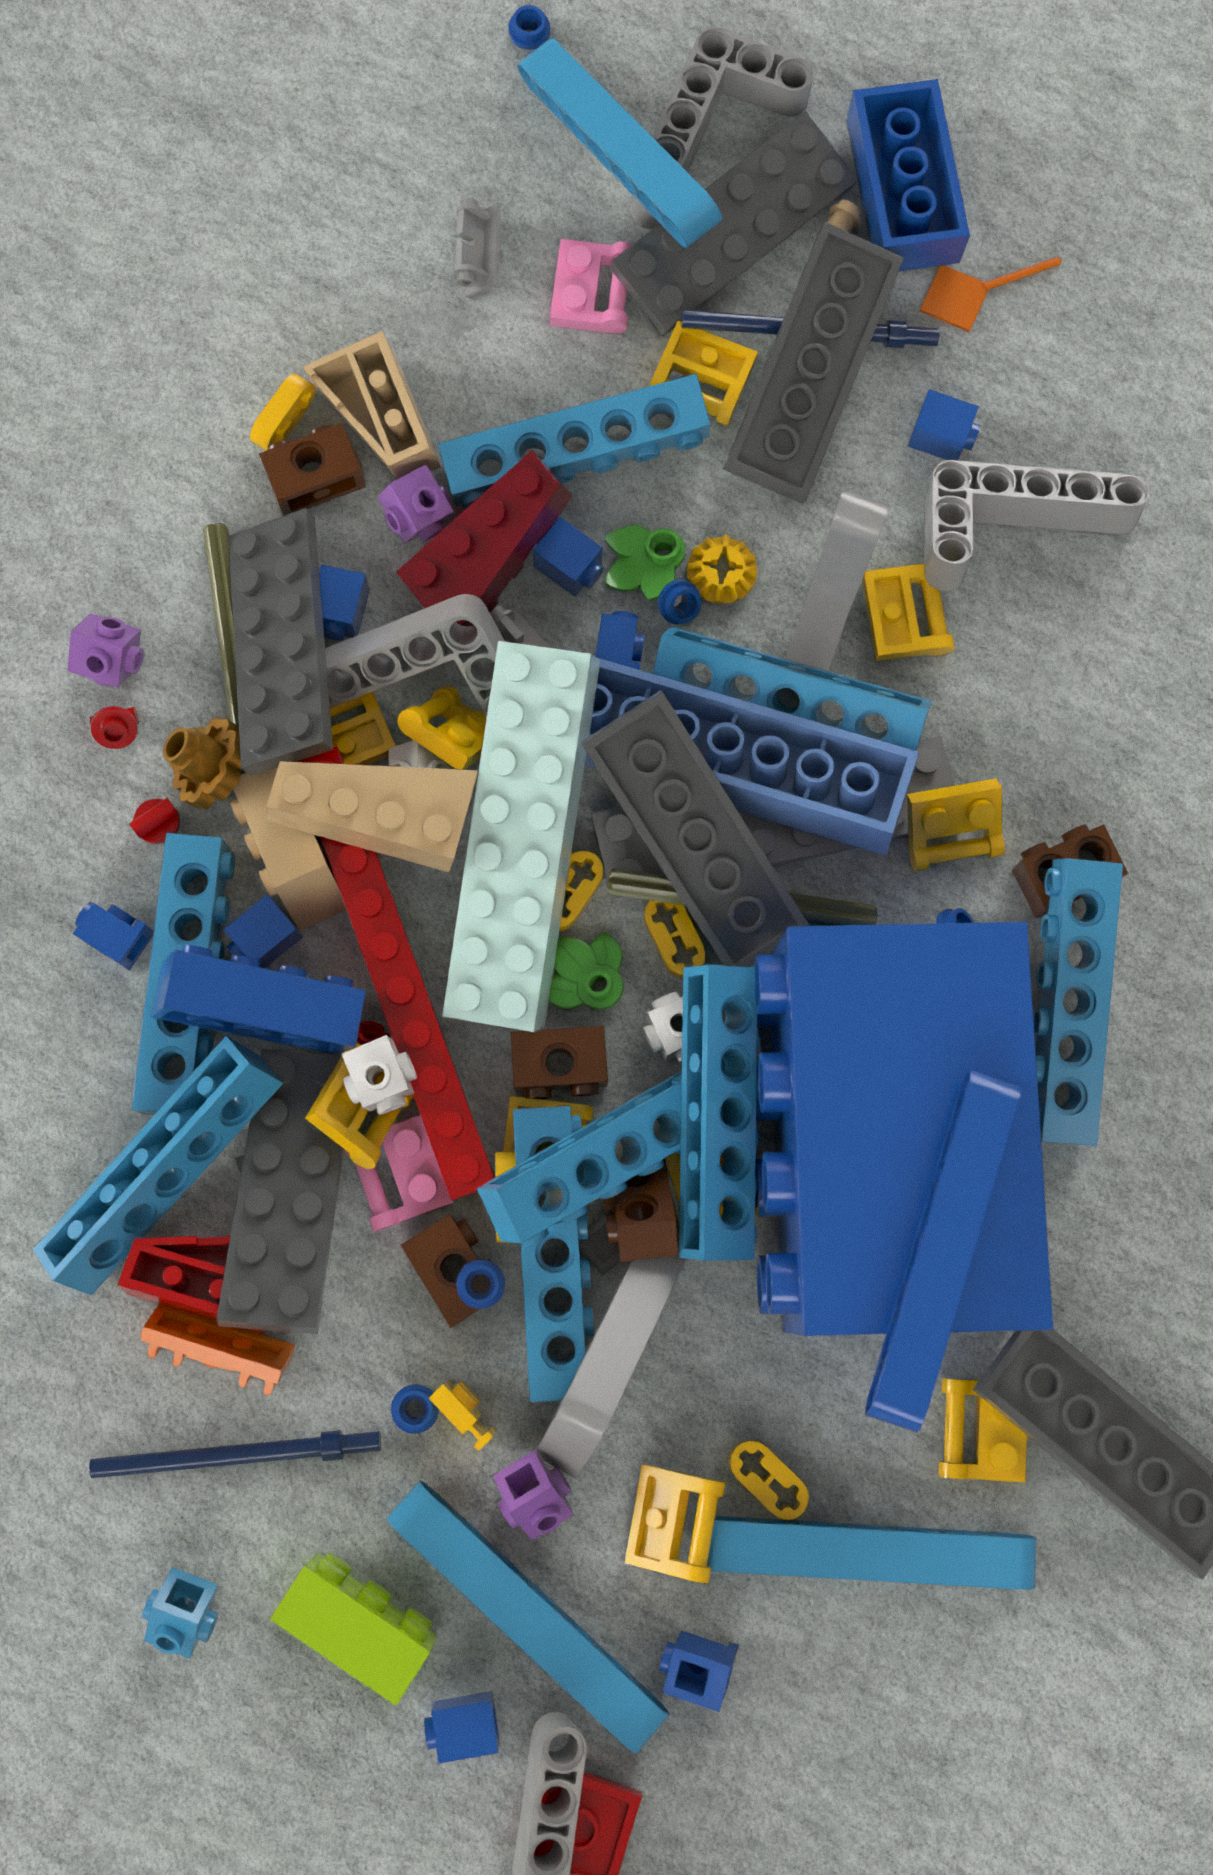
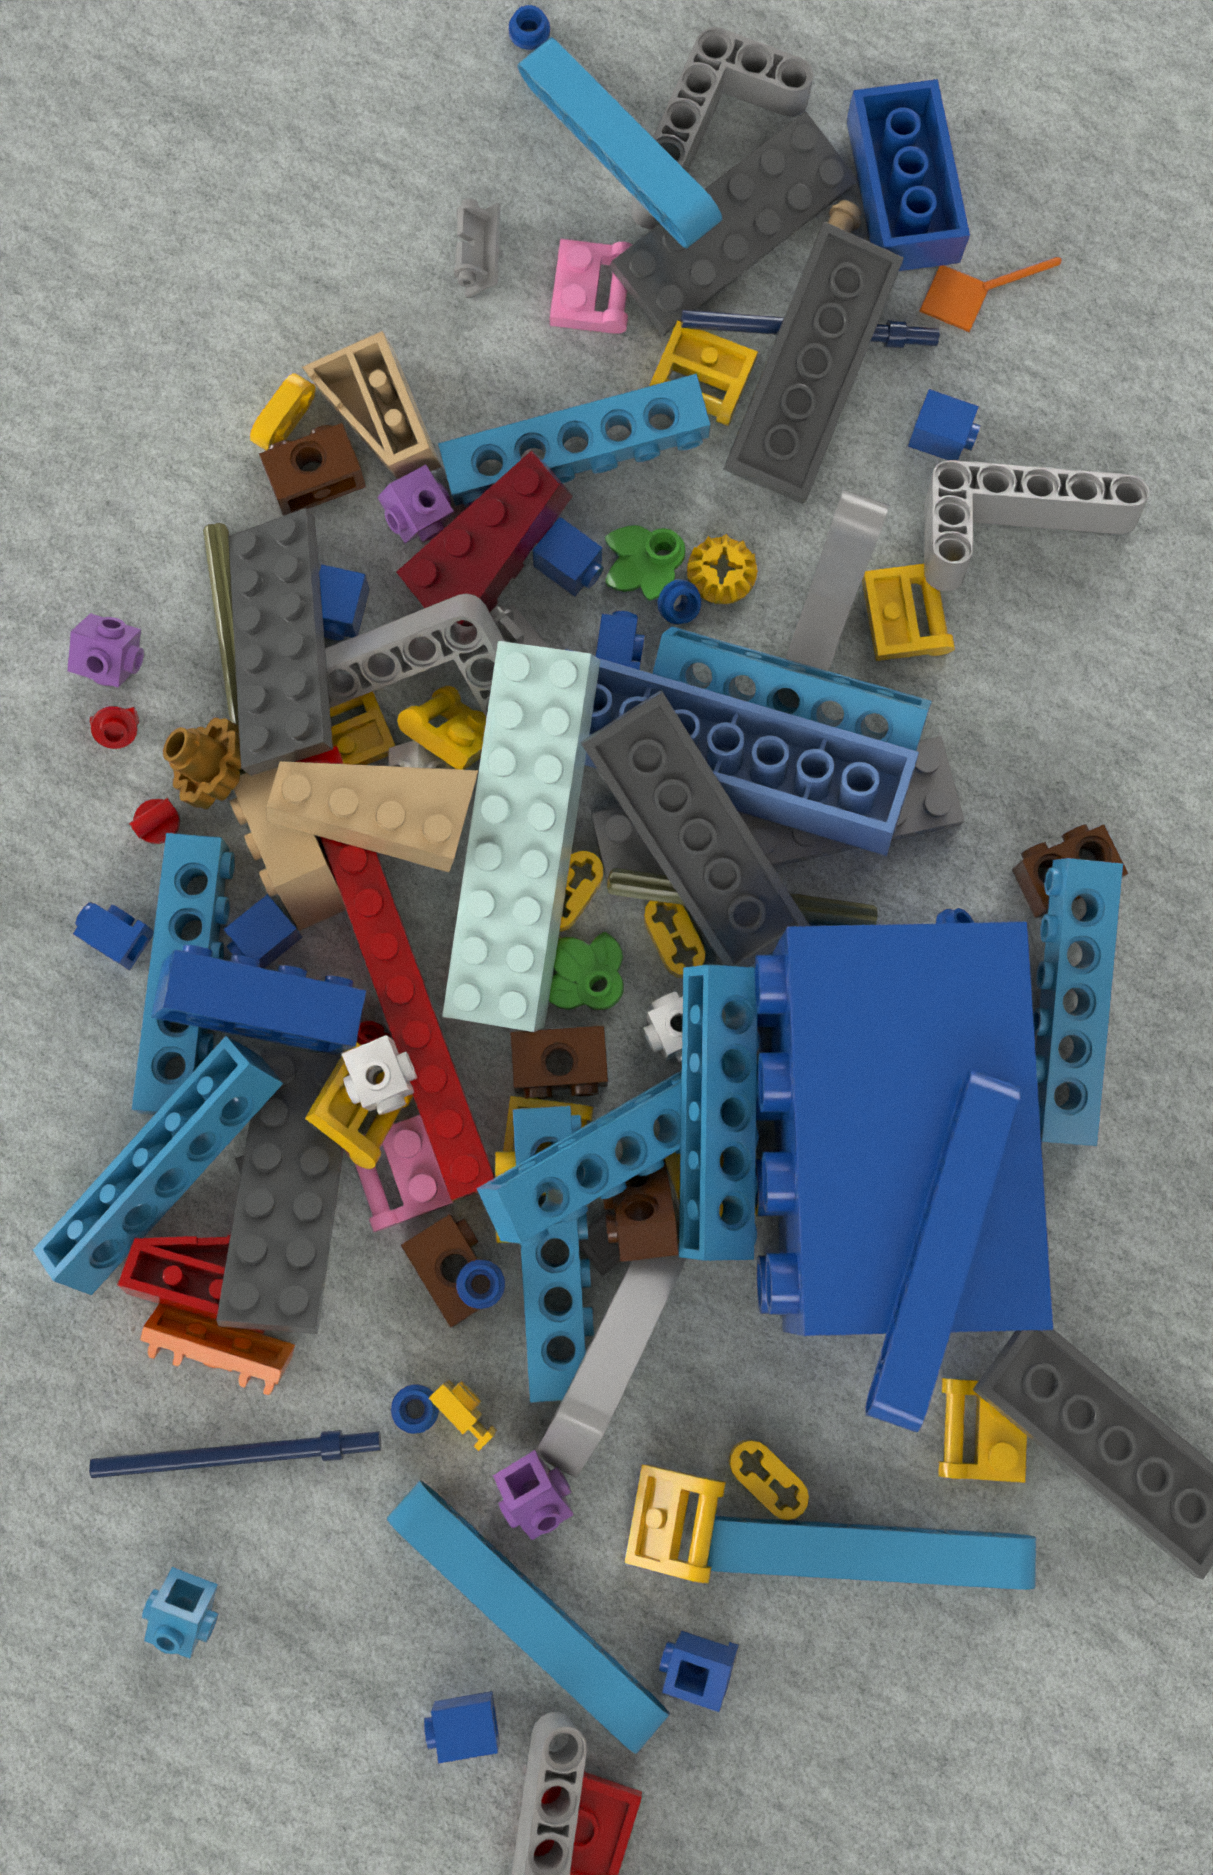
(356, 1626): lime brick -> none
(954, 812): yellow plate -> none

